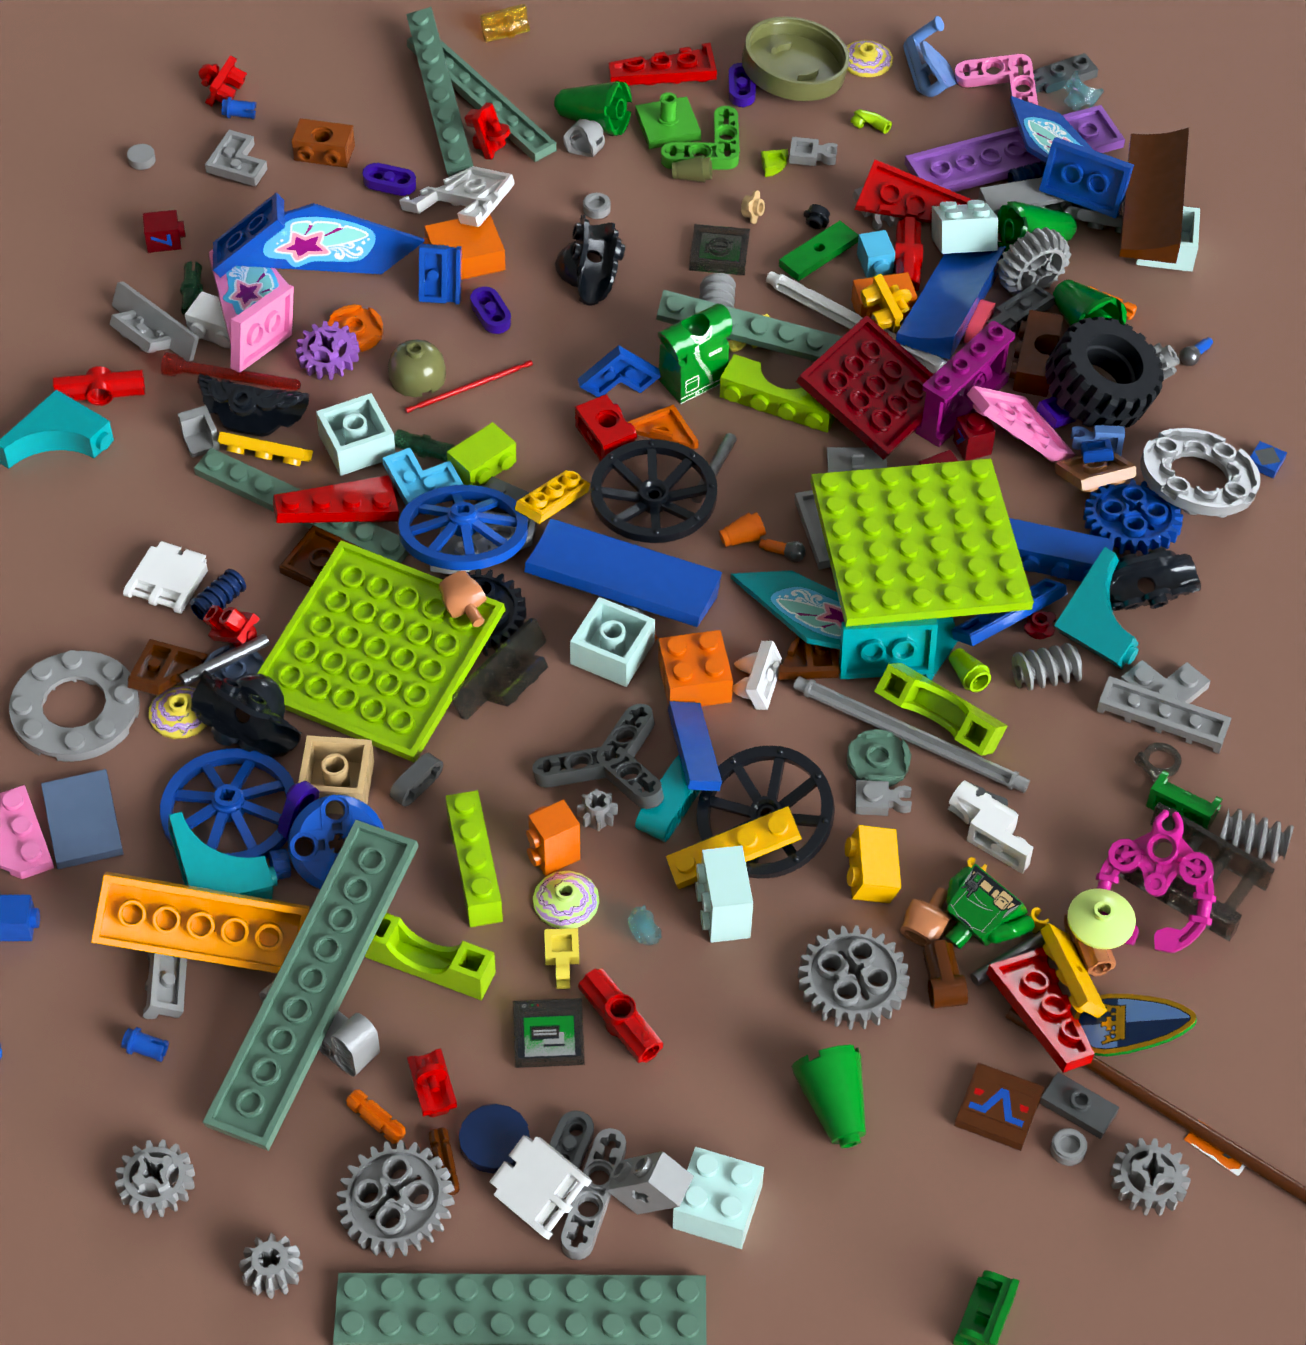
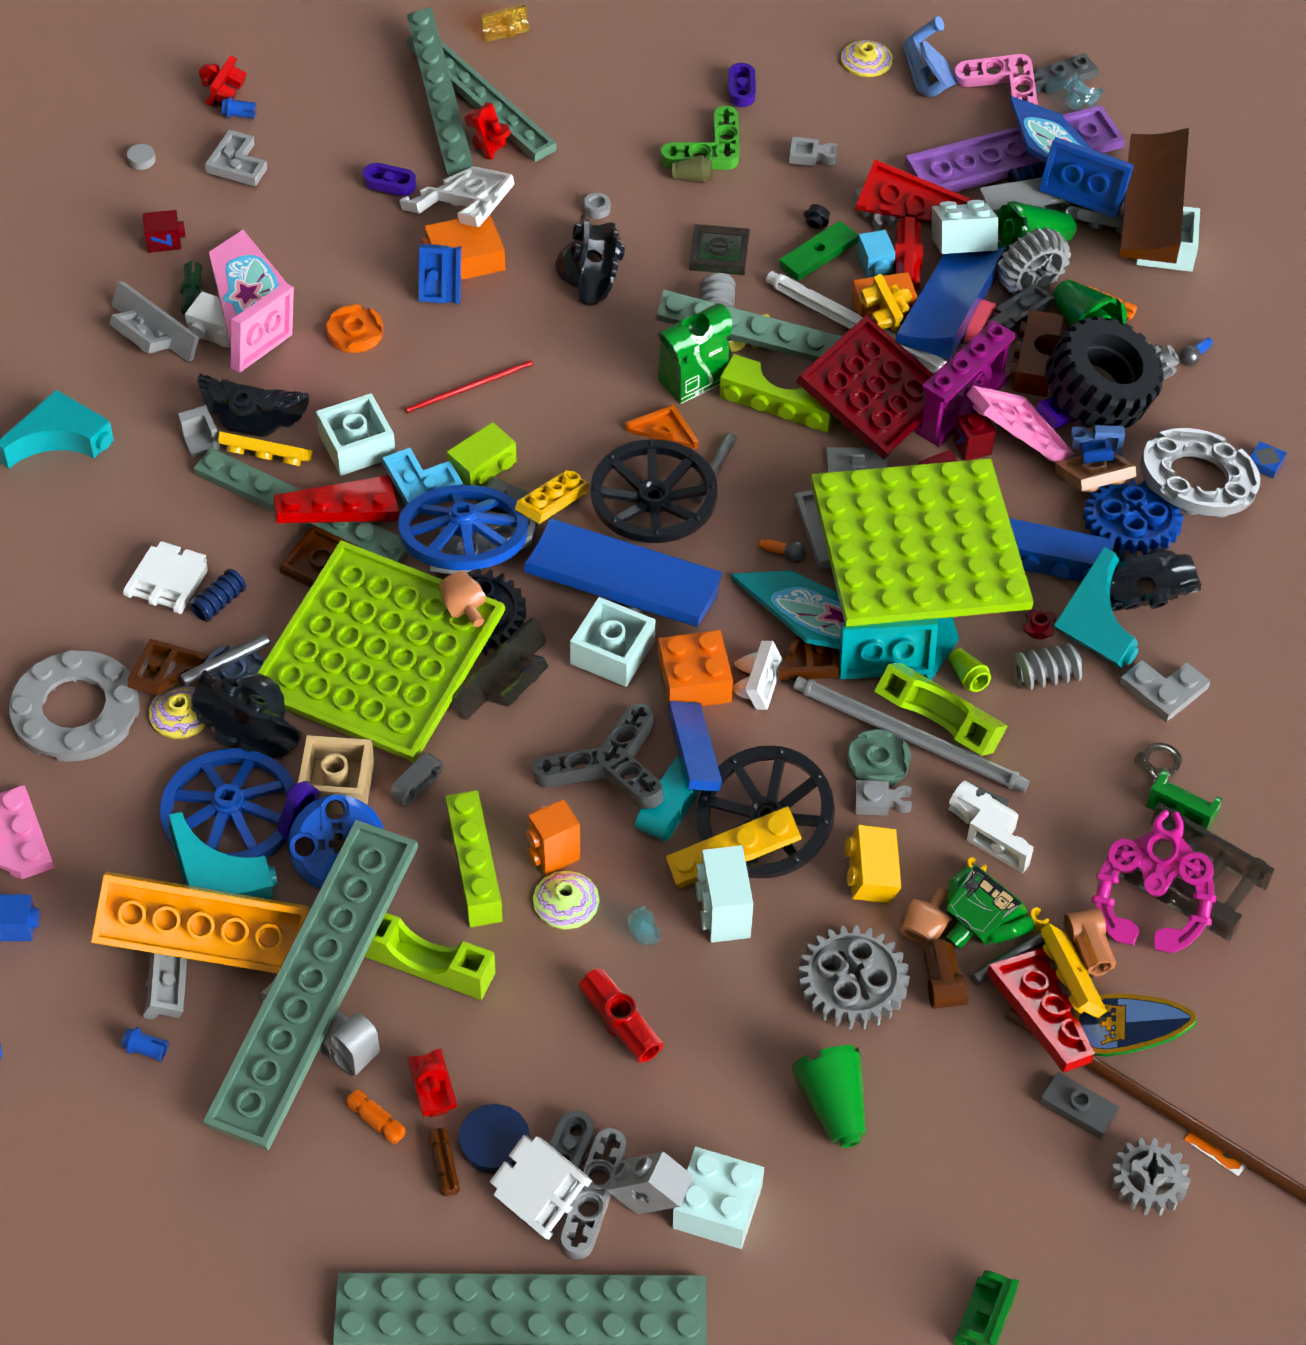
(82, 819): sand blue tile -> none
(101, 385): red piece -> none
(145, 1190): light grey gear -> none
(173, 365): clear red piece -> none
(231, 625): red hips -> none
(274, 1276): light grey gear -> none
(280, 861): blue axle -> none
(310, 240): blue piece -> none
(323, 142): dark orange brick -> none
(327, 350): medium lavender gear -> none
(376, 1177): light grey gear -> none
(416, 368): olive cylinder -> none
(422, 445): clear green pin -> none
(490, 310): dark purple plate -> none
(548, 1033): tile -> none
(562, 950): light yellow plate -> none
(587, 138): light grey piece -> none
(597, 809): light grey gear -> none
(599, 103): green cone -> none
(603, 425): red brick -> none
(619, 367): blue plate -> none
(663, 68): red wing -> none
(667, 121): bright green tile -> none
(743, 530): orange cone -> none
(752, 206): tan plate -> none
(774, 161): lime tile -> none
(795, 58): olive piece -> none
(872, 118): lime arm -> none
(986, 625): blue tile -> none
(999, 1106): reddish brown tile -> none
(1068, 1147): light grey tile -> none
(1097, 929): yellowish green dish -> none
(1164, 713): light grey hinge -> none
(1256, 835): light grey piece -> none

